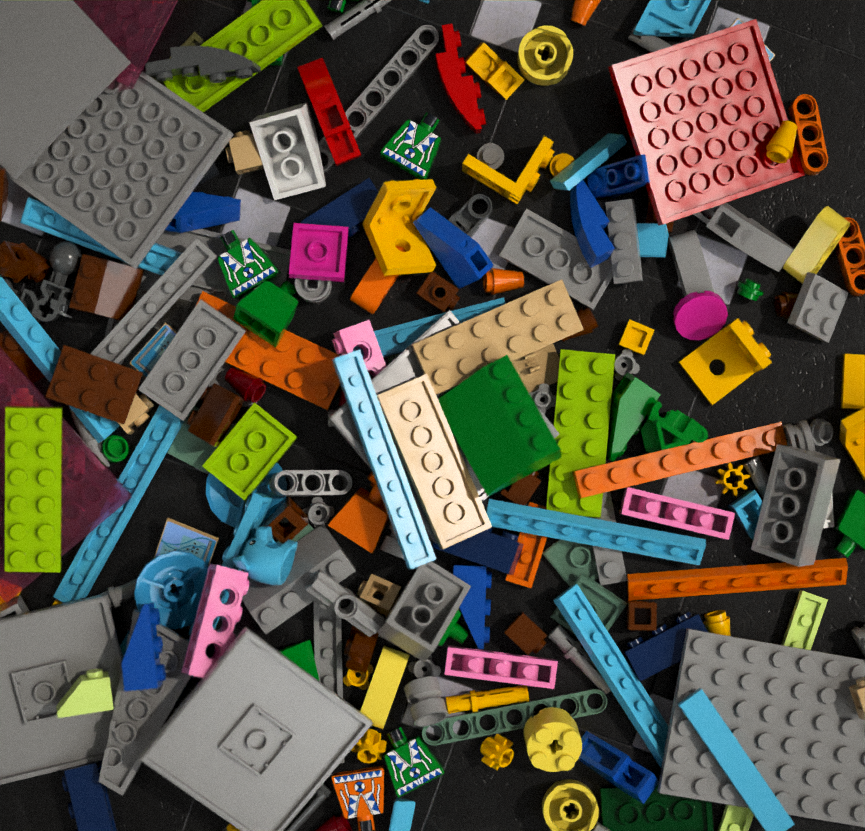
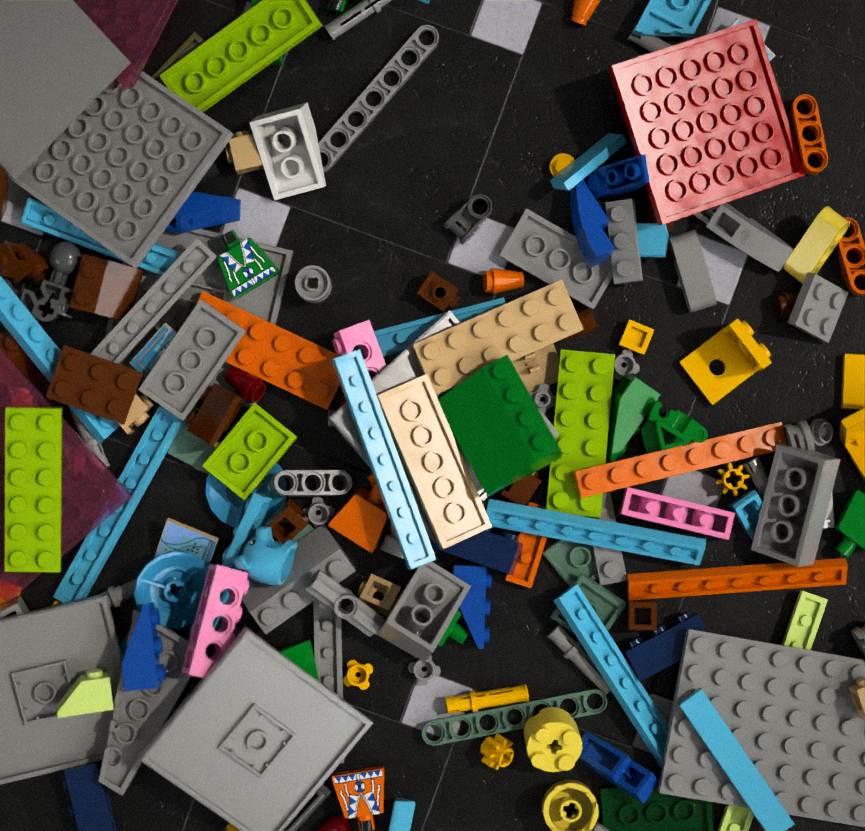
(115, 448): green plate -> none
(212, 63): dark grey slope -> none
(268, 311): green torso -> none
(318, 252): dark pink tile -> none
(329, 111): red slope -> none
(348, 209): dark blue brick -> none
(359, 650): reddish brown brick -> none
(370, 747): yellow gear -> none
(373, 287): orange beam -> none
(384, 685): light yellow beam -> none
(391, 225): yellow bracket -> none
(410, 762): torso -> none
(414, 147): torso -> none
(427, 705): light grey wheel -> none
(454, 249): blue slope -> none
(460, 90): red slope -> none
(491, 155): light grey plate -> none
(494, 71): yellow slope -> none
(501, 667): bright pink brick -> none
(502, 184): yellow bracket -> none
(526, 634): reddish brown brick -> none
(532, 47): light yellow brick -> none
(700, 315): dark pink tile -> none
(717, 622): yellow cone -> none
(750, 289): green plate -> none
(782, 143): yellow cone -> none

